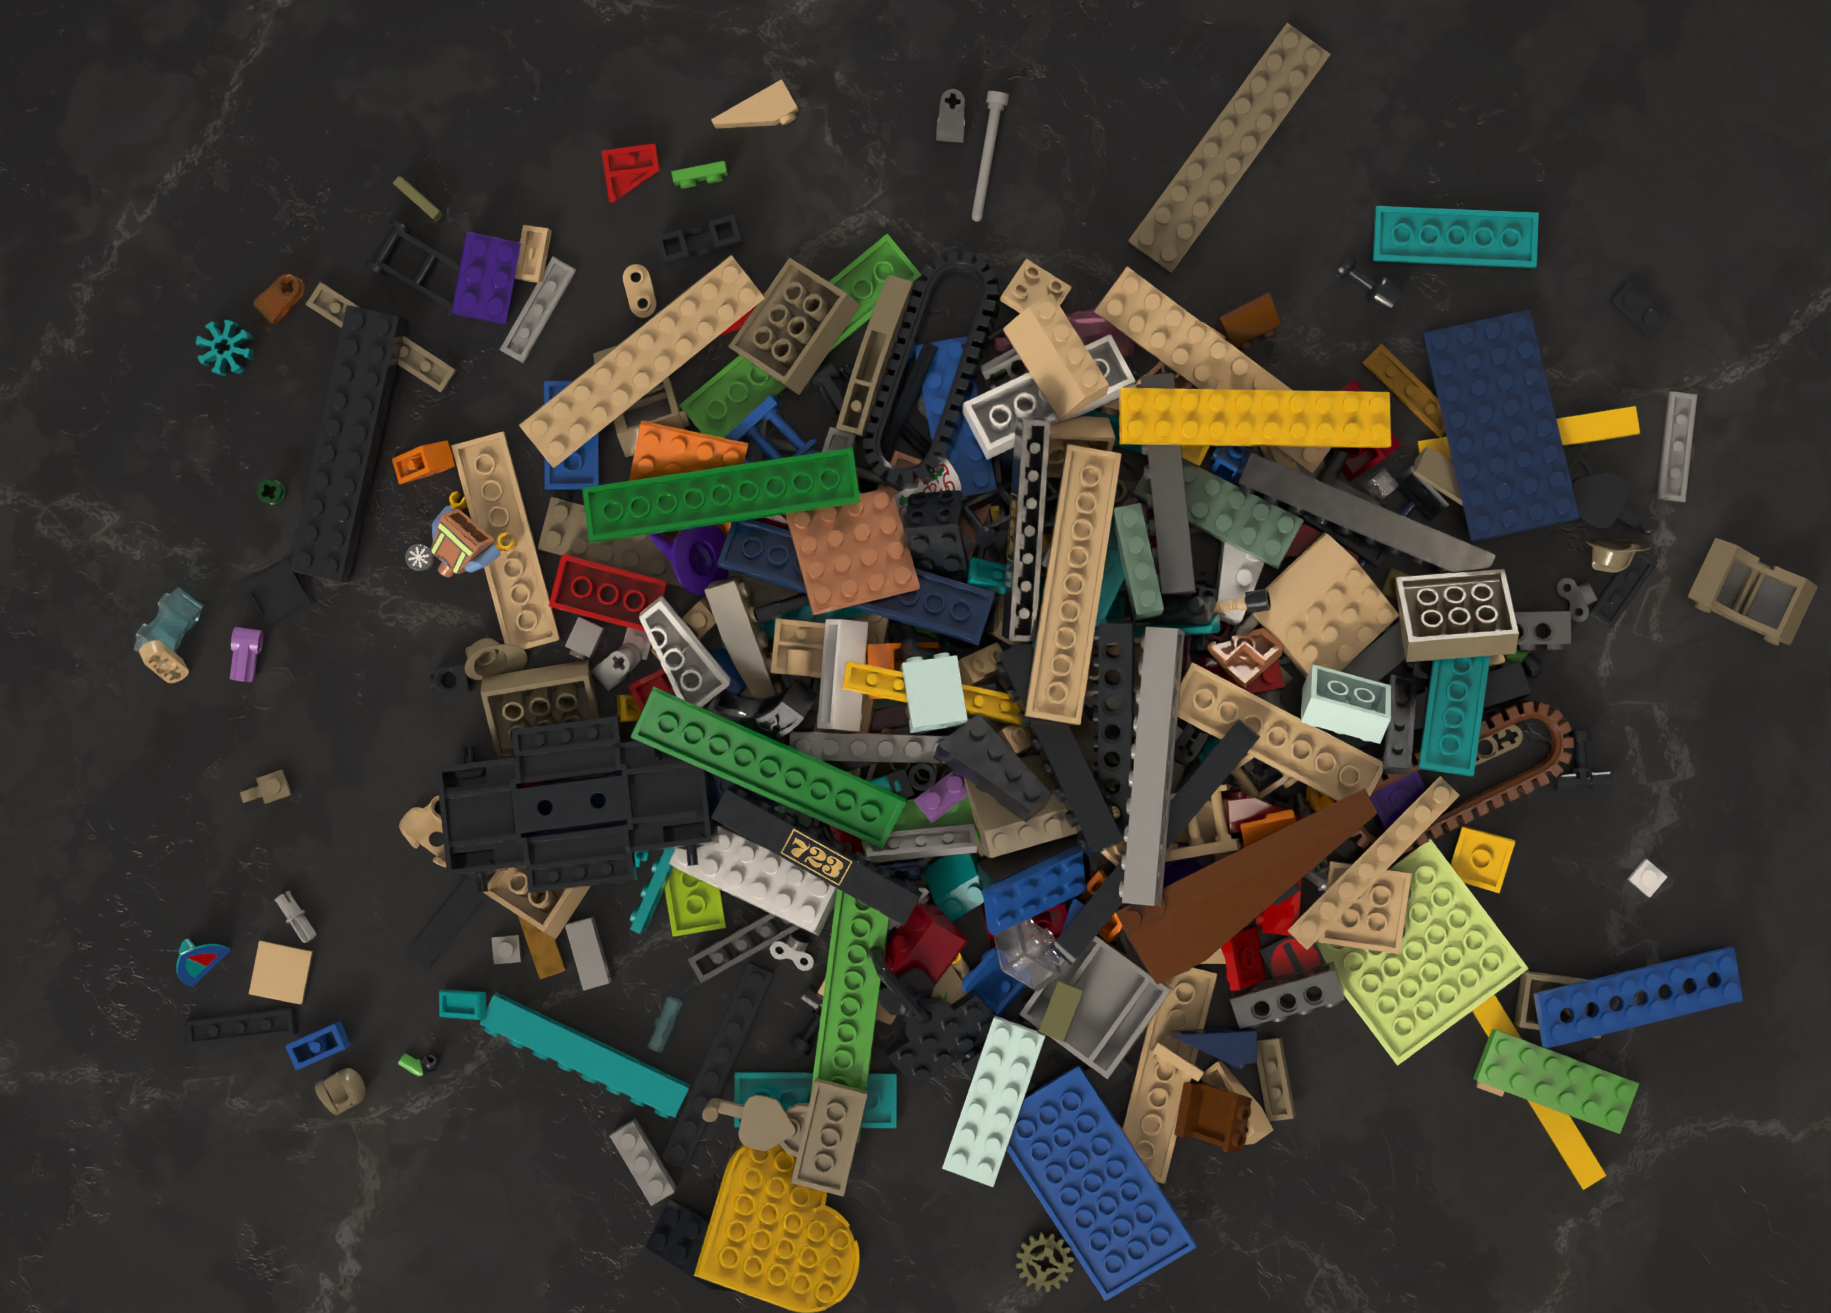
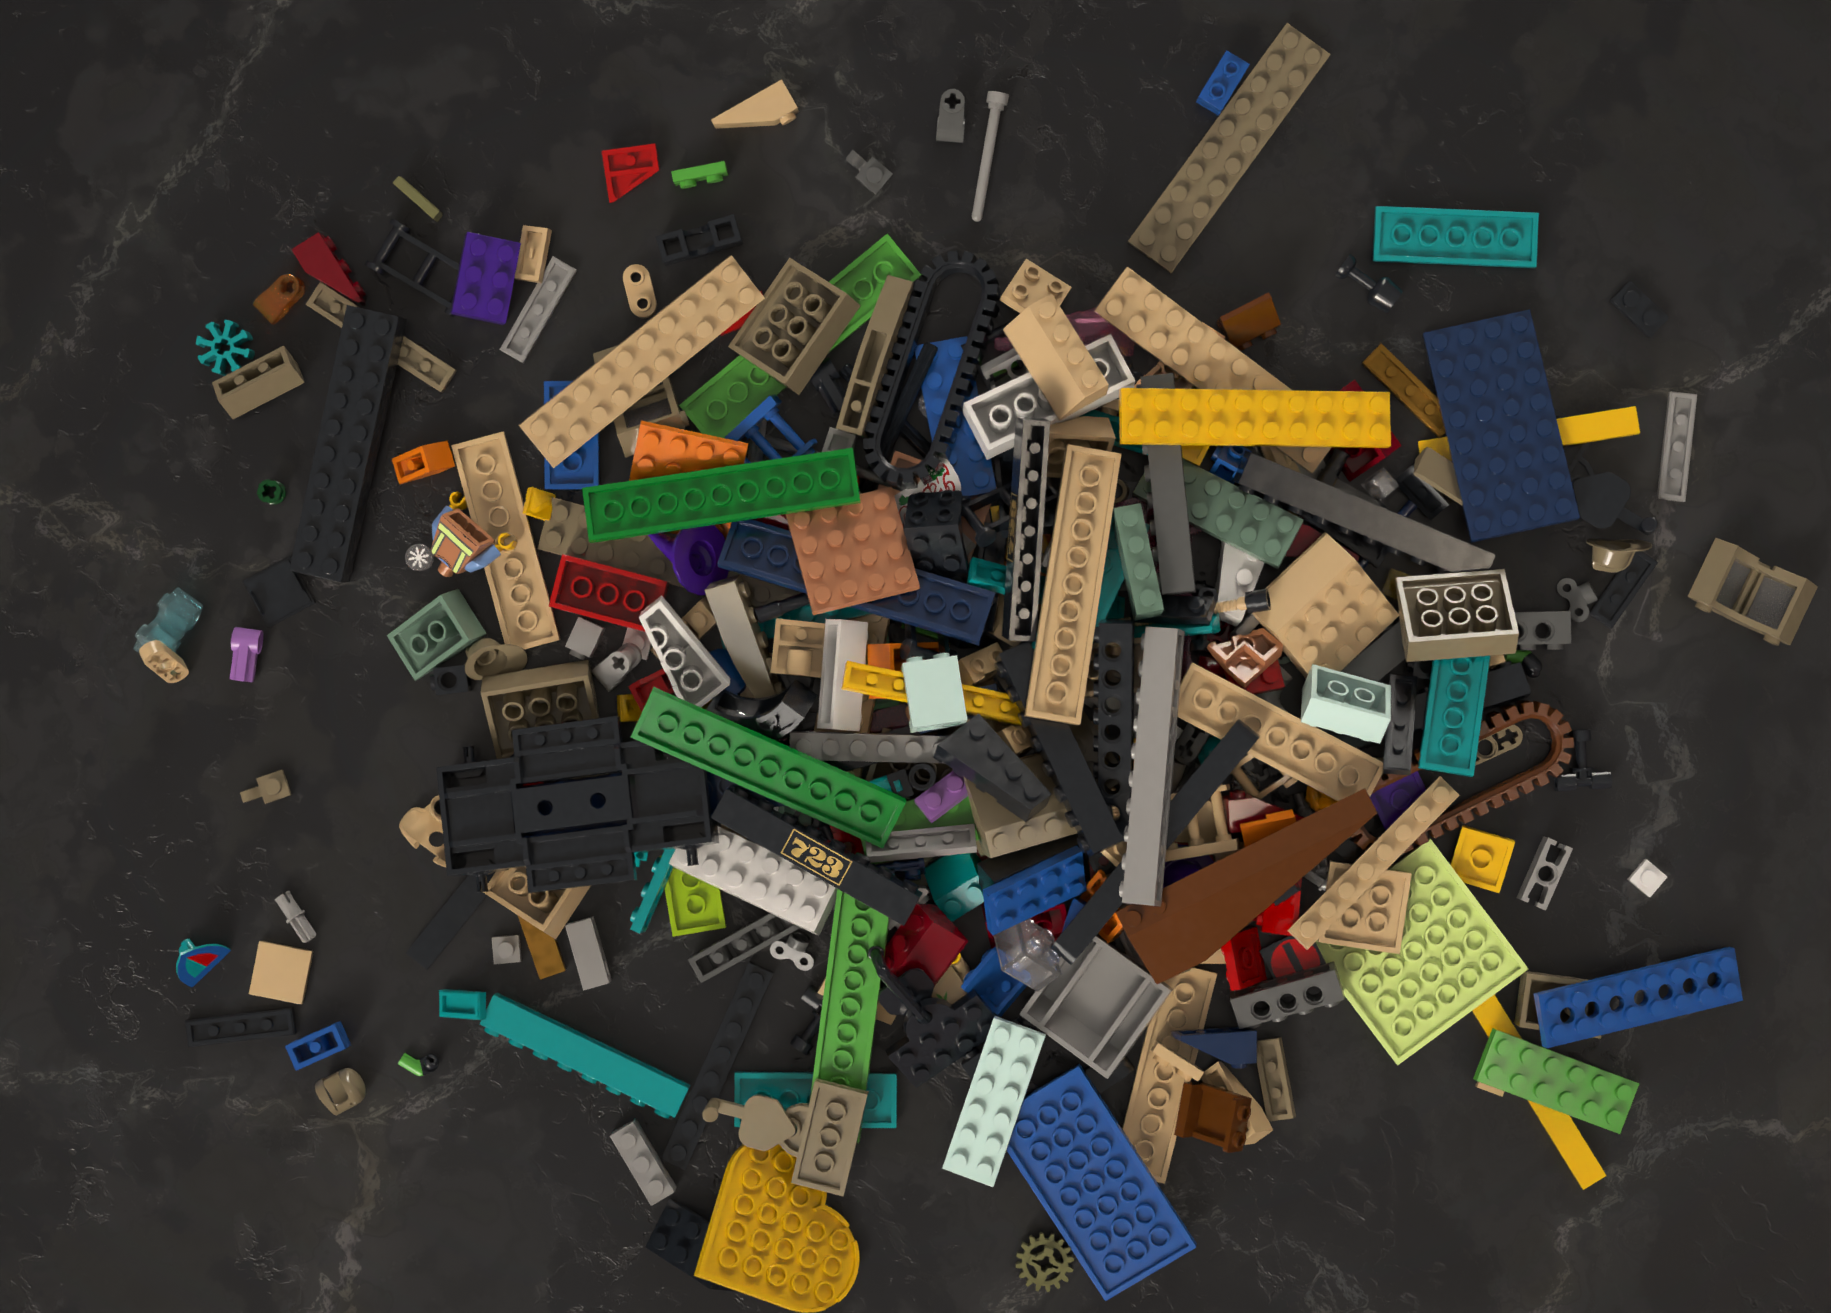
(258, 382): none -> dark tan brick
(321, 262): none -> dark red slope
(436, 633): none -> sand green slope
(538, 504): none -> yellow tile
(664, 1024): clear light blue pin -> none
(871, 173): none -> dark grey plate
(1061, 1011): olive tile -> none
(1222, 83): none -> blue brick
(1556, 871): none -> light grey piece

